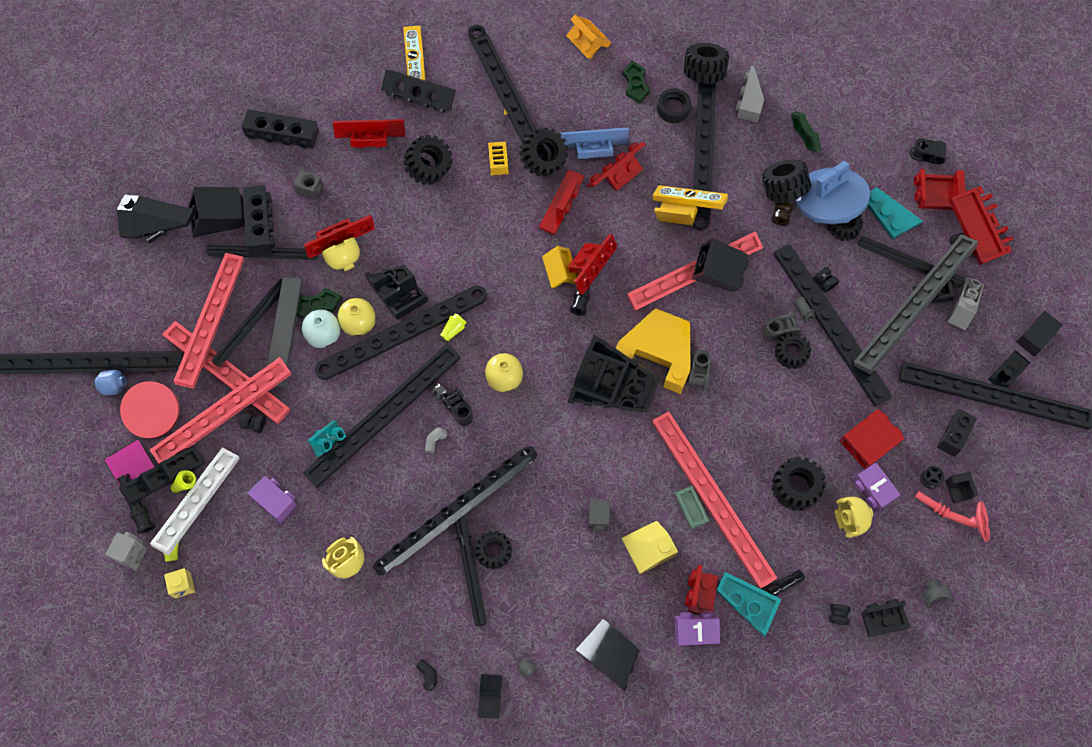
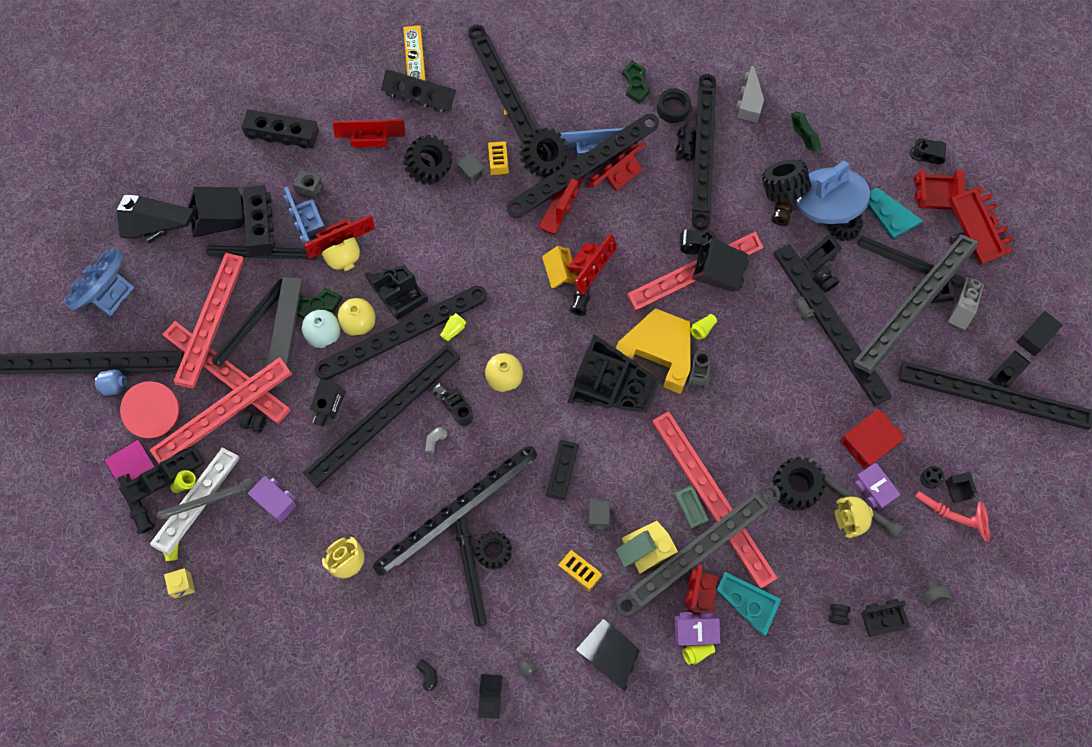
(102, 287): none -> medium blue bracket
(126, 550): light grey brick -> none
(242, 487): none -> dark grey piece
(307, 217): none -> medium blue bracket
(326, 437): teal hips -> none
(329, 394): none -> black torso
(470, 169): none -> dark grey brick
(562, 470): none -> black tile
(575, 575): none -> yellow slope
(583, 165): none -> black plate
(587, 36): light orange bracket -> none
(636, 548): none -> sand green tile
(676, 213): yellow panel -> none
(685, 137): none -> black hinge
(690, 197): yellow tile -> none
(692, 239): none -> black piece
(695, 653): none -> neon yellow cone
(698, 550): none -> dark grey plate
(703, 327): none -> neon yellow cone
(706, 63): black tyre -> none
(782, 325): dark grey piece -> none
(786, 583): black axle -> none
(788, 360): black tyre -> none
(822, 253): none -> black slope
(892, 527): none -> dark grey piece
(956, 432): black brick -> none

